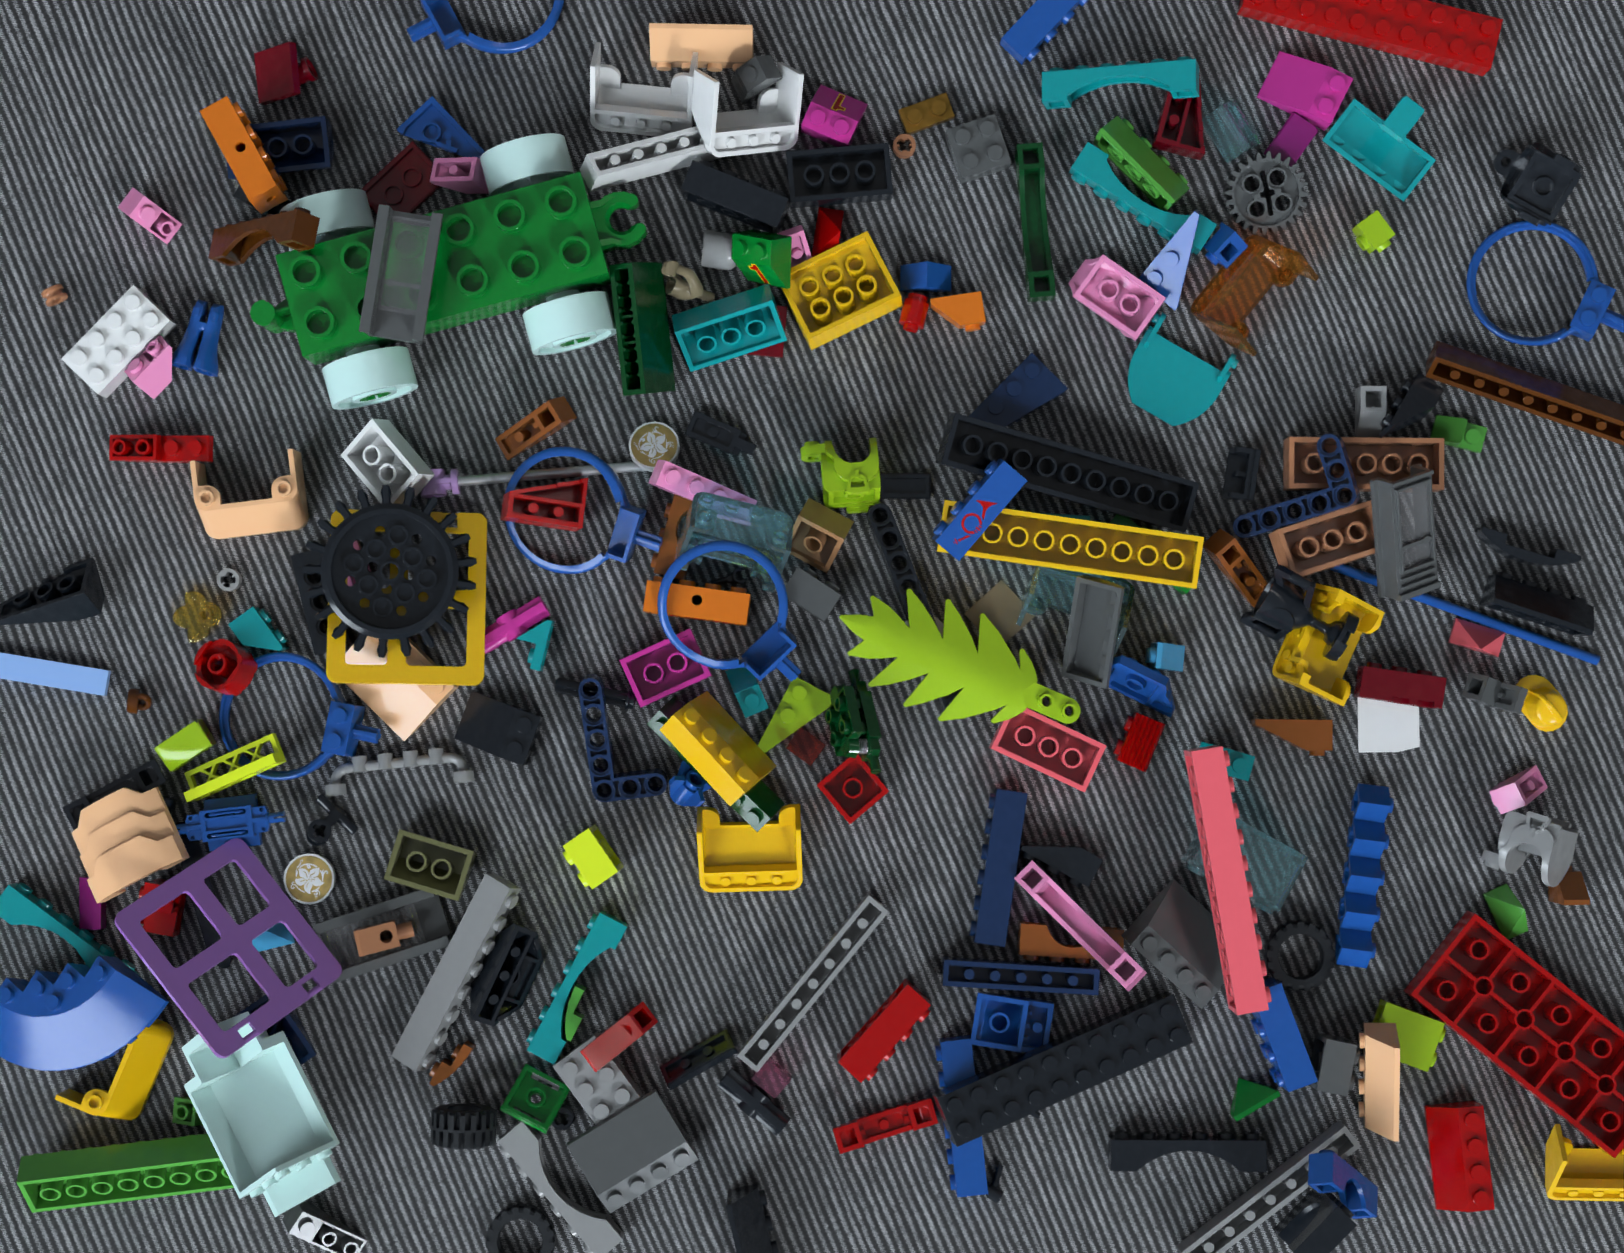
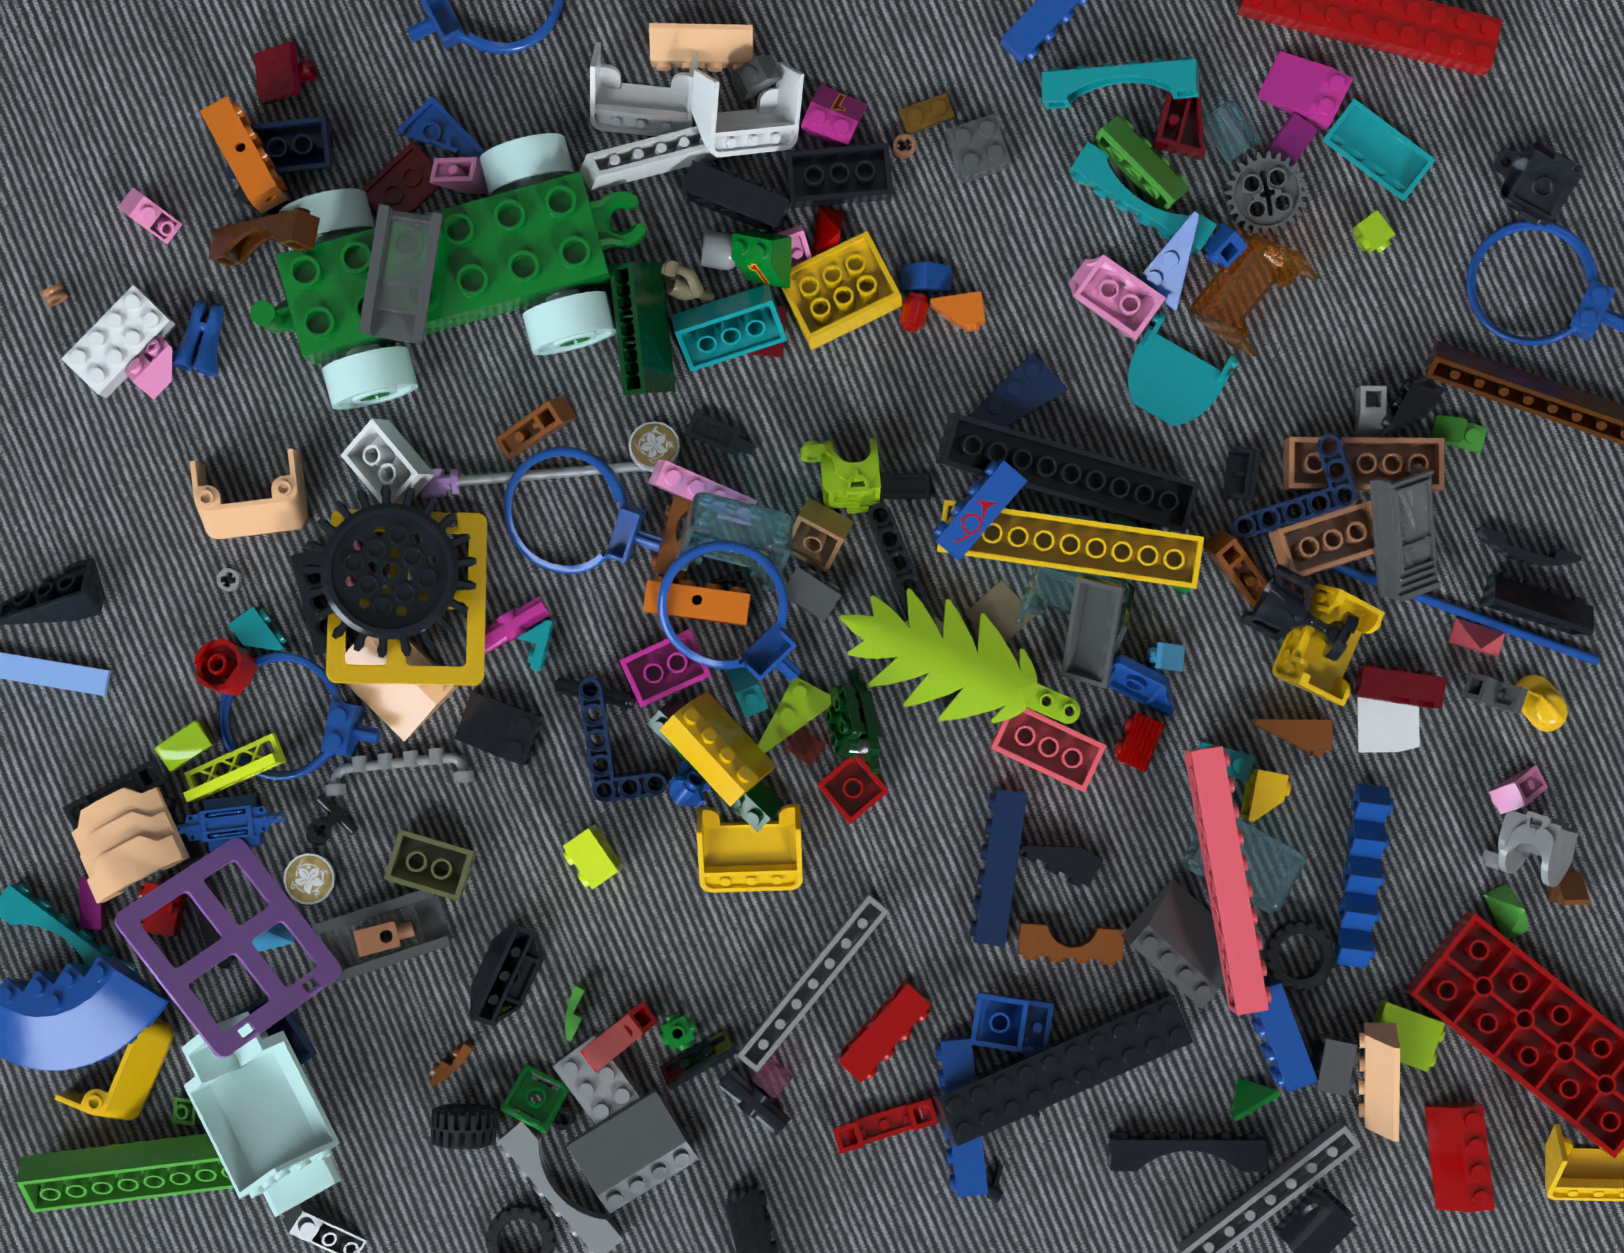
(134, 699): reddish brown tile -> none
(160, 448): red slope -> none
(194, 616): clear yellow plate -> none
(456, 972): light grey brick -> none
(548, 506): red wedge -> none
(549, 1038): teal arch -> none
(681, 1022): none -> green brick
(1020, 976): dark blue brick -> none
(1033, 218): dark green arch -> none
(1080, 926): bright pink arch -> none
(1263, 793): none -> yellow slope
(1333, 1174): blue arch -> none
(1402, 118): teal slope -> none

